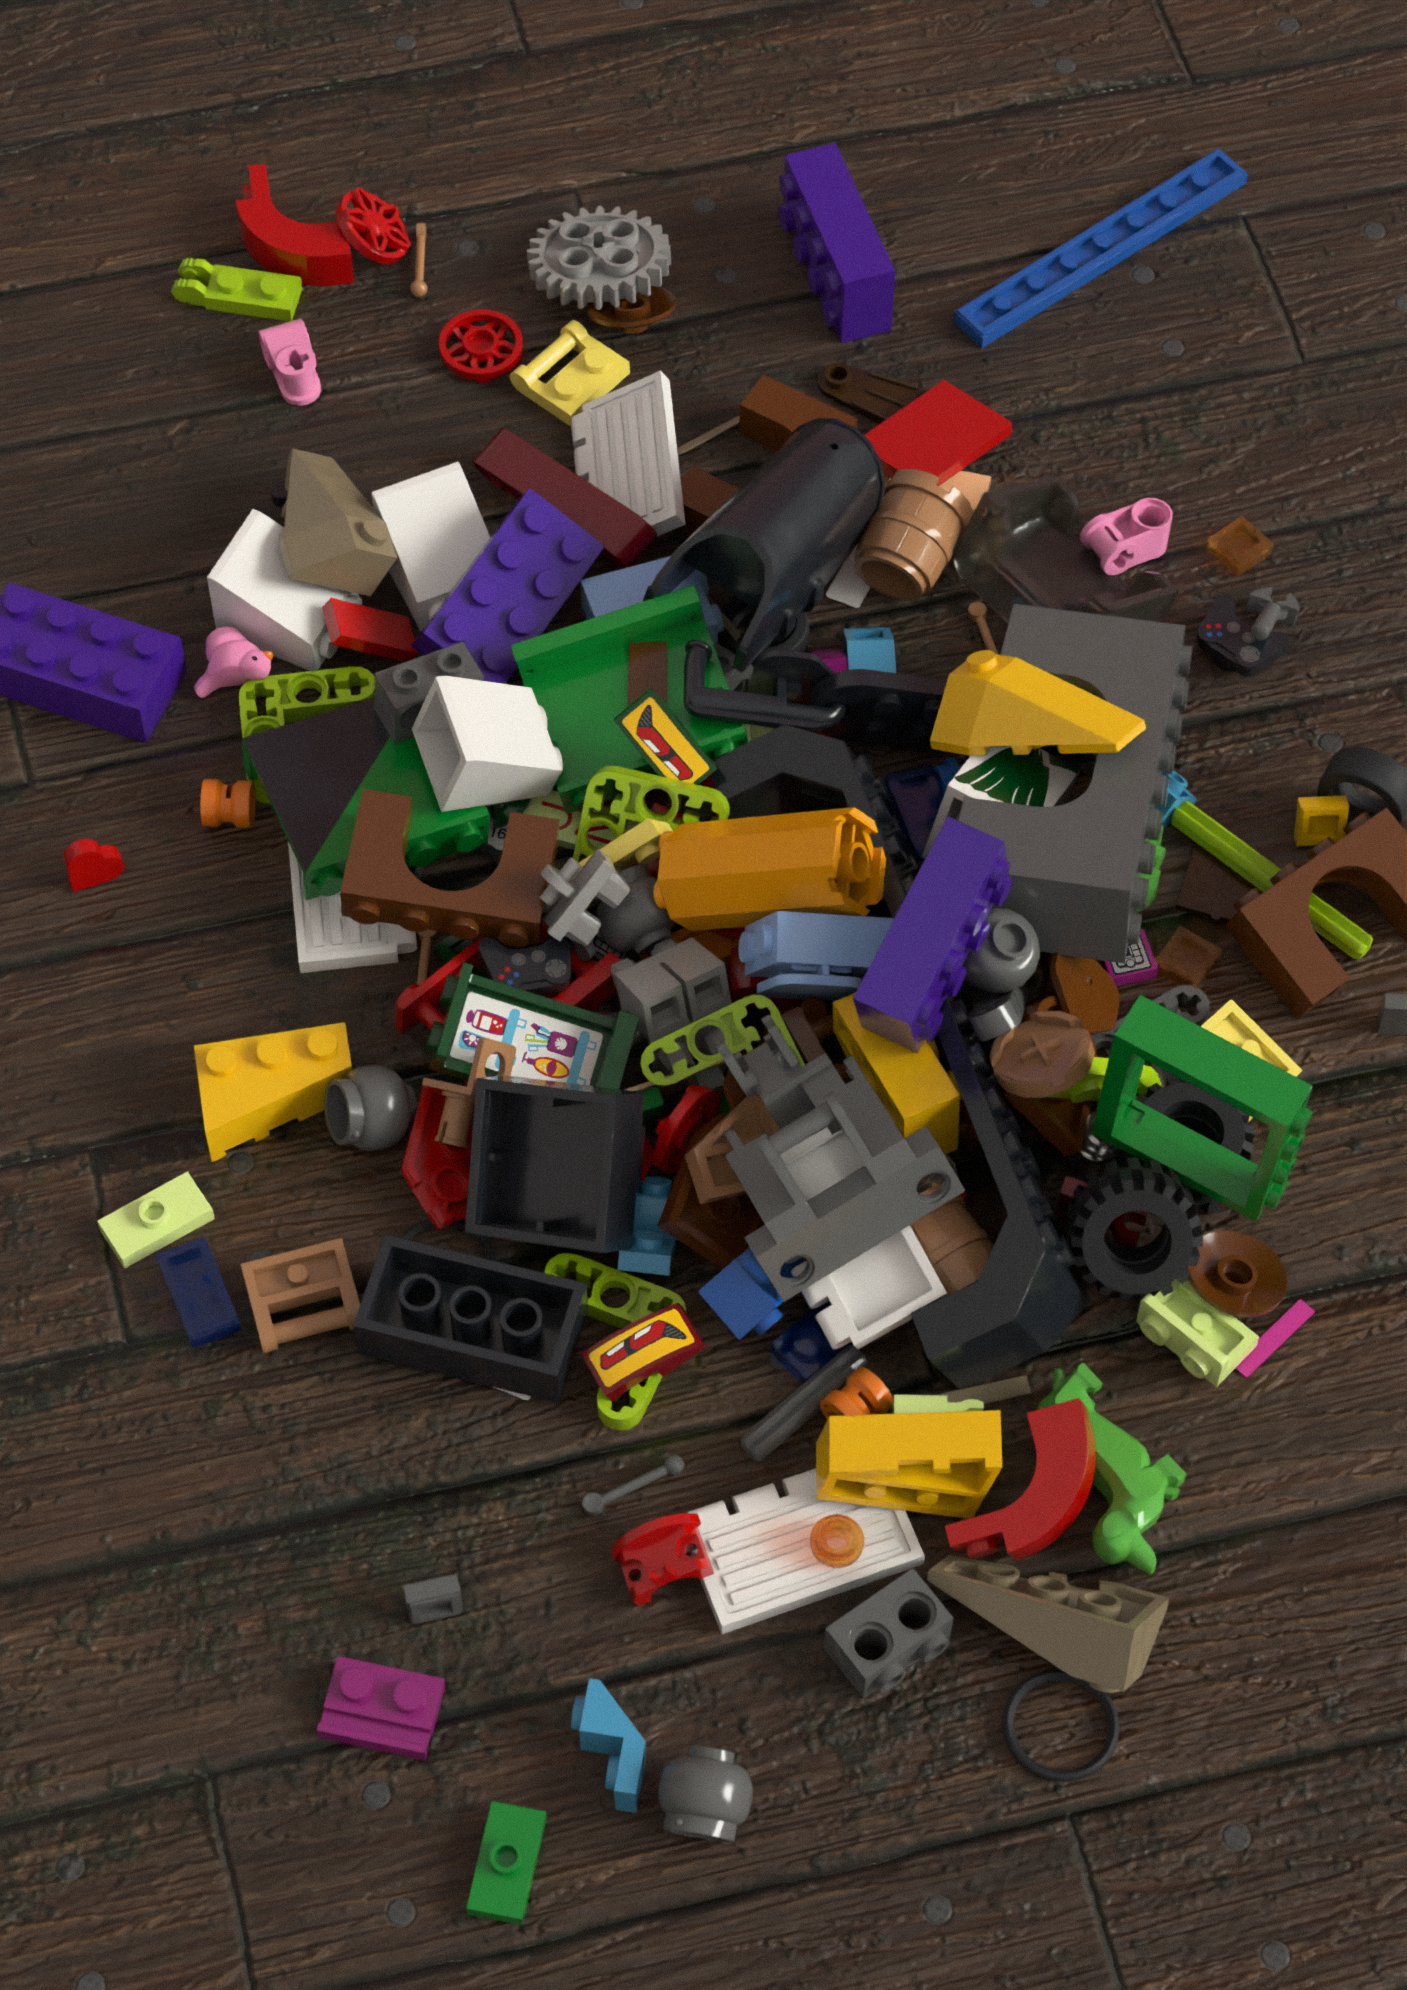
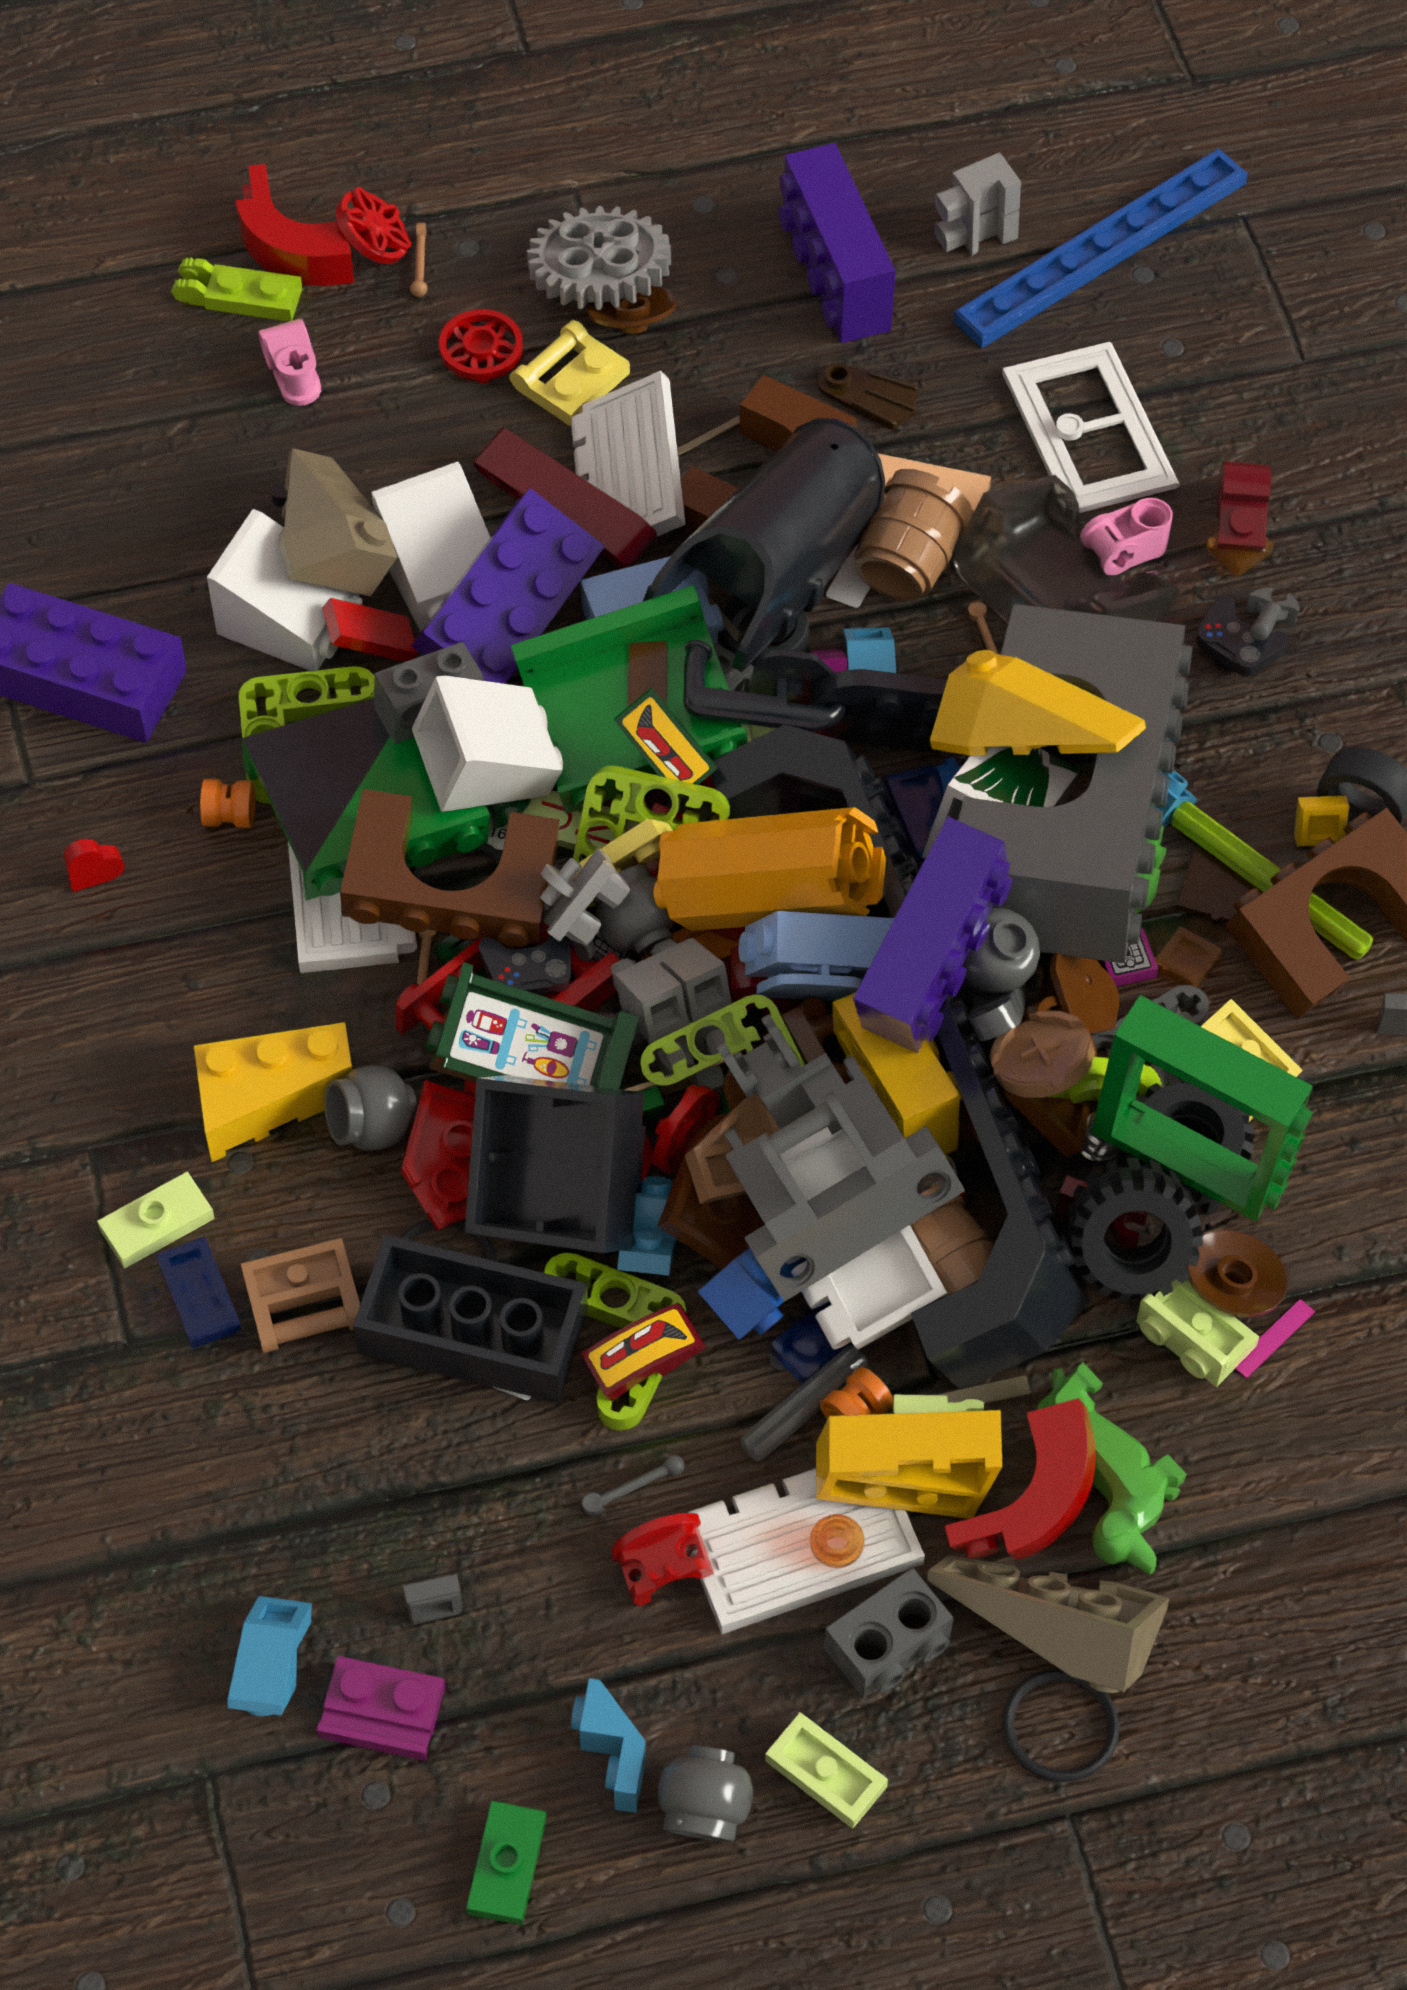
(231, 661): bright pink animal -> none
(268, 1656): none -> dark azure slope
(460, 1100): medium nougat bracket -> none
(826, 1770): none -> yellowish green plate
(938, 433): red tile -> none
(979, 205): none -> light grey hips
(1048, 436): none -> white door
(1243, 505): none -> dark red brick

